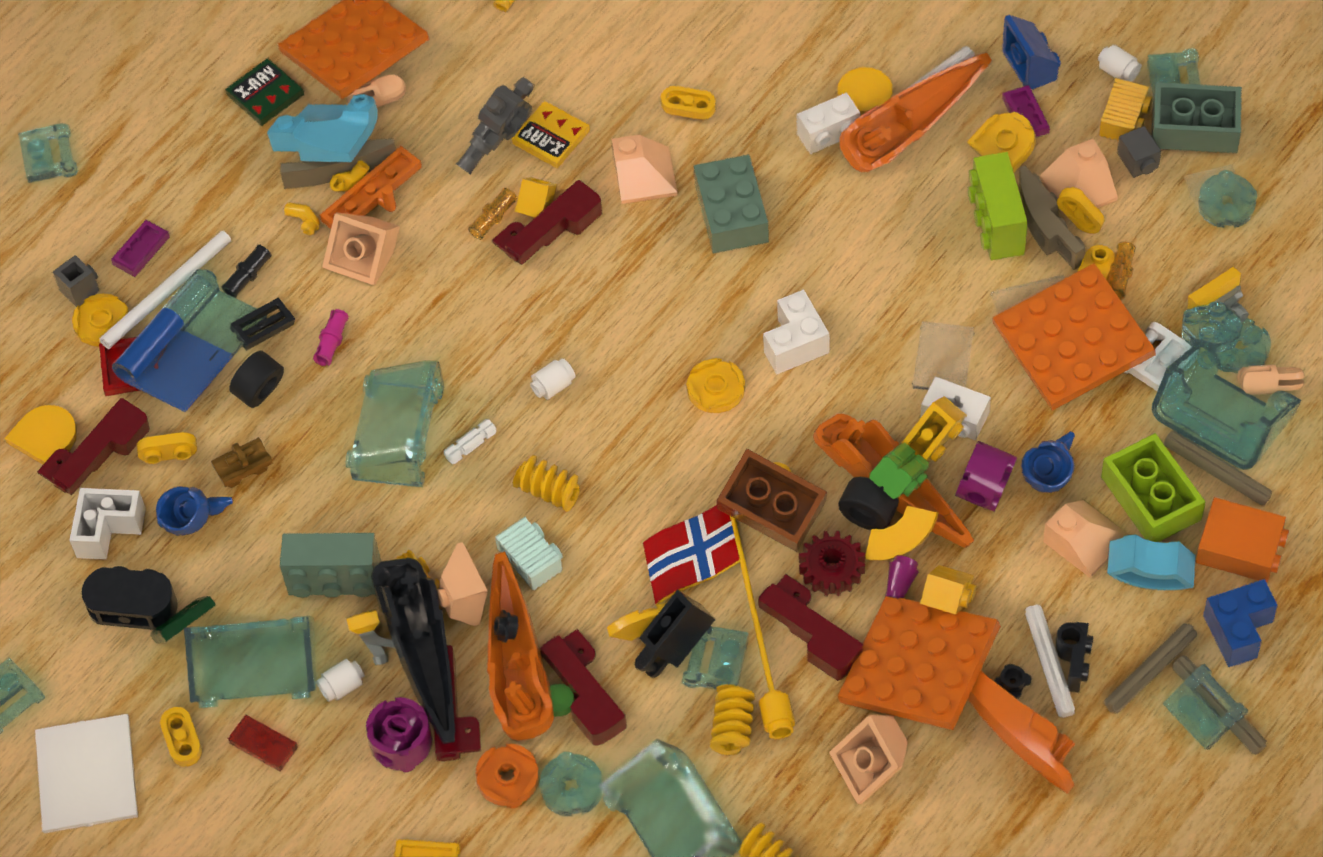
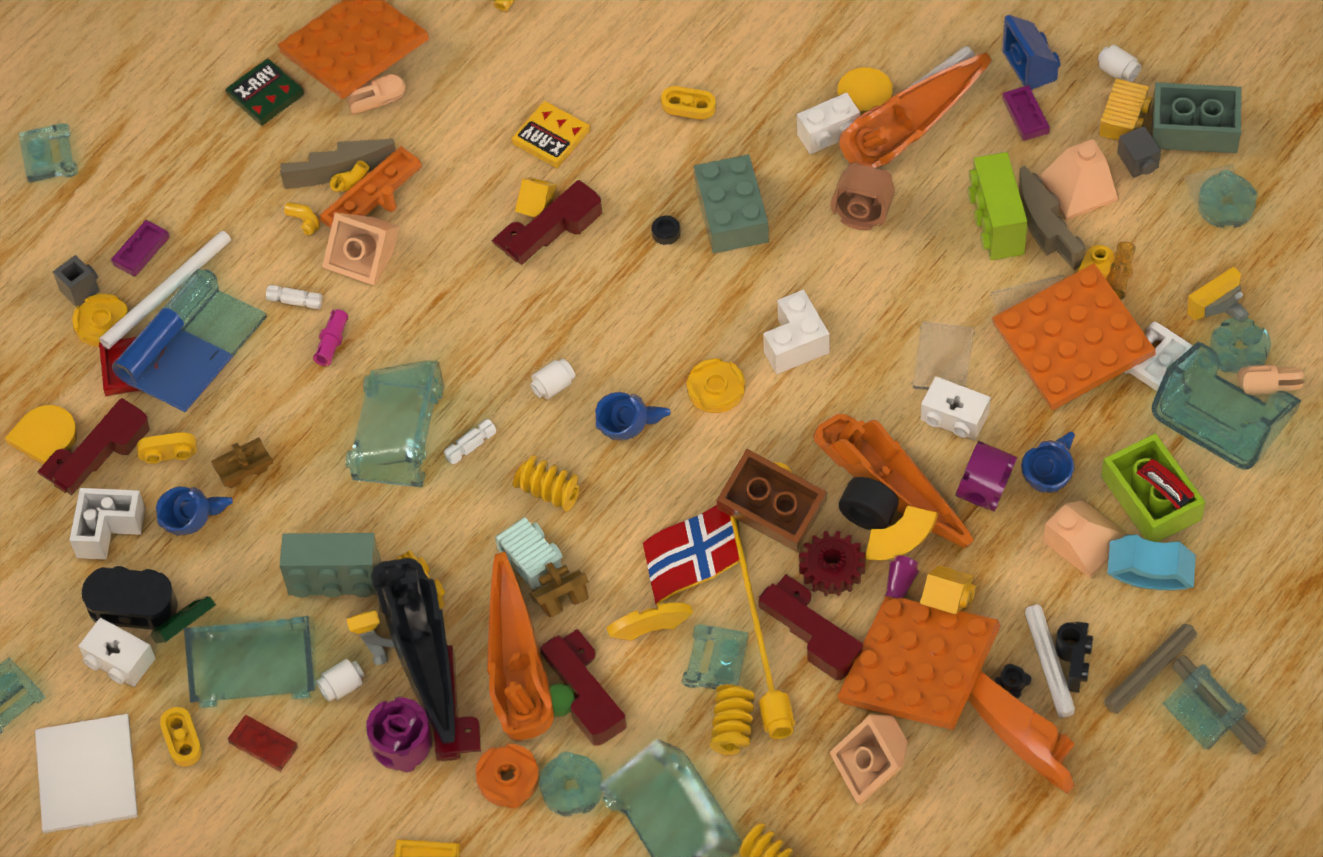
(116, 652): none -> white brick
(236, 326): black tile -> none
(246, 271): black pin -> none
(256, 379): black tyre -> none
(294, 297): none -> white axle
(326, 131): medium azure slope -> none
(462, 588): light nougat slope -> none
(492, 213): clear yellow pin -> none
(500, 119): dark grey piece -> none
(506, 626): black plate -> none
(548, 595): none -> pearl gold hips
(625, 415): none -> blue hair
(643, 169): light nougat slope -> none
(665, 230): none -> black tile
(672, 634): black brick -> none
(863, 196): none -> nougat brick
(900, 471): bright green brick -> none
(935, 428): yellow brick -> none
(1005, 134): yellow tile -> none
(1080, 210): yellow plate -> none
(1164, 67): clear light blue plate -> none
(1166, 483): none -> sticker
(1200, 326): clear light blue plate -> none
(1218, 468): dark tan axle -> none
(1235, 617): blue brick -> none
(1242, 540): orange brick -> none

